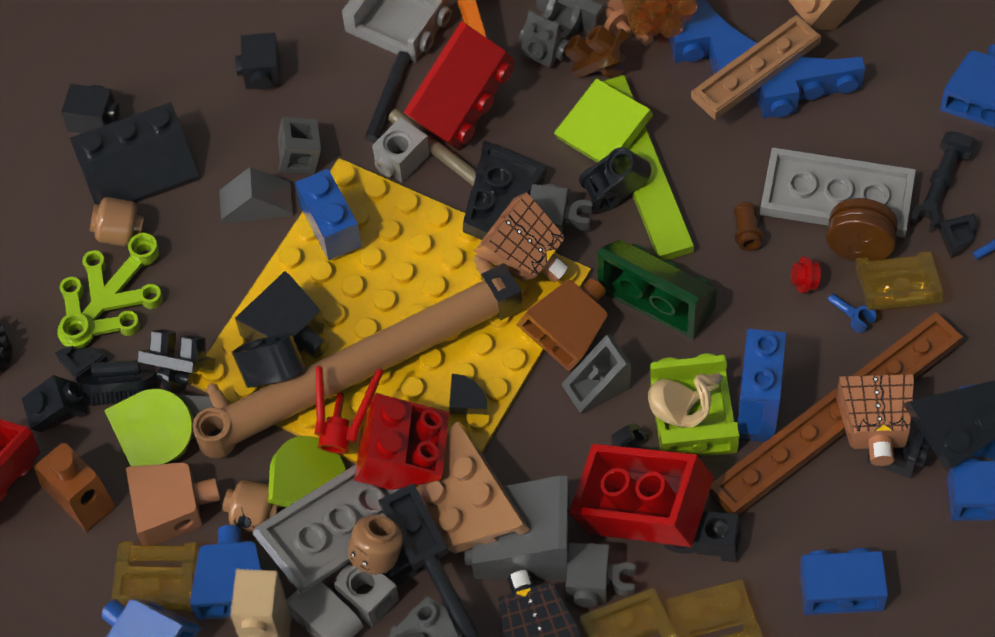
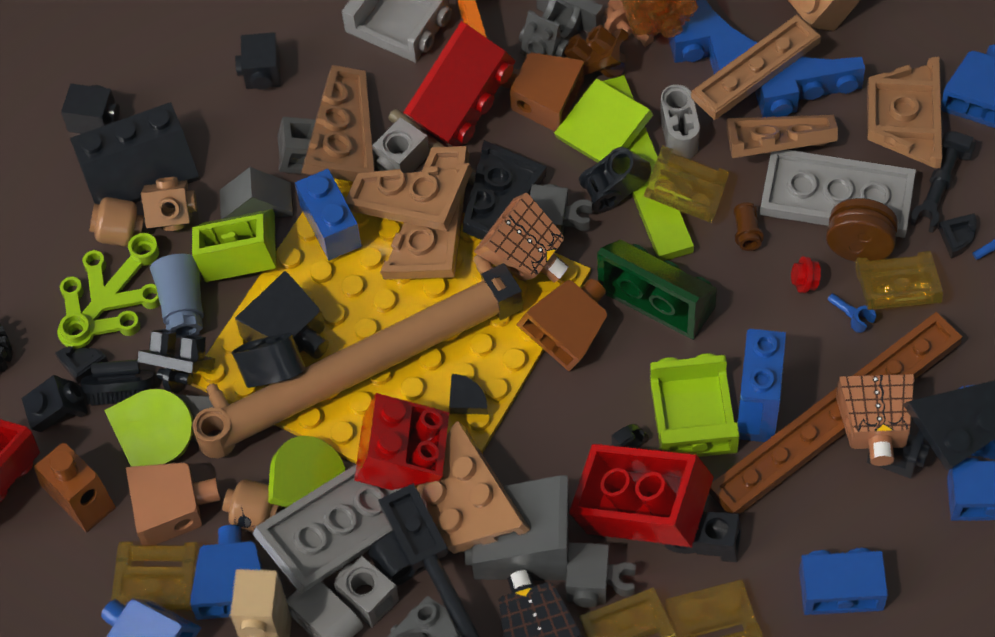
(159, 212): none -> medium nougat brick
(179, 293): none -> sand blue plant
(235, 245): none -> lime slope
(335, 432): red plant -> none
(342, 127): none -> medium nougat wing
(375, 544): medium nougat head -> none
(387, 96): black bar -> none
(413, 197): none -> medium nougat wing
(425, 250): none -> medium nougat wing
(545, 88): none -> dark orange torso
(599, 376): dark grey slope -> none
(672, 400): tan piece -> none
(679, 119): none -> light grey beam
(686, 185): none -> clear yellow plate
(773, 134): none -> medium nougat wing
(907, 112): none -> medium nougat wing

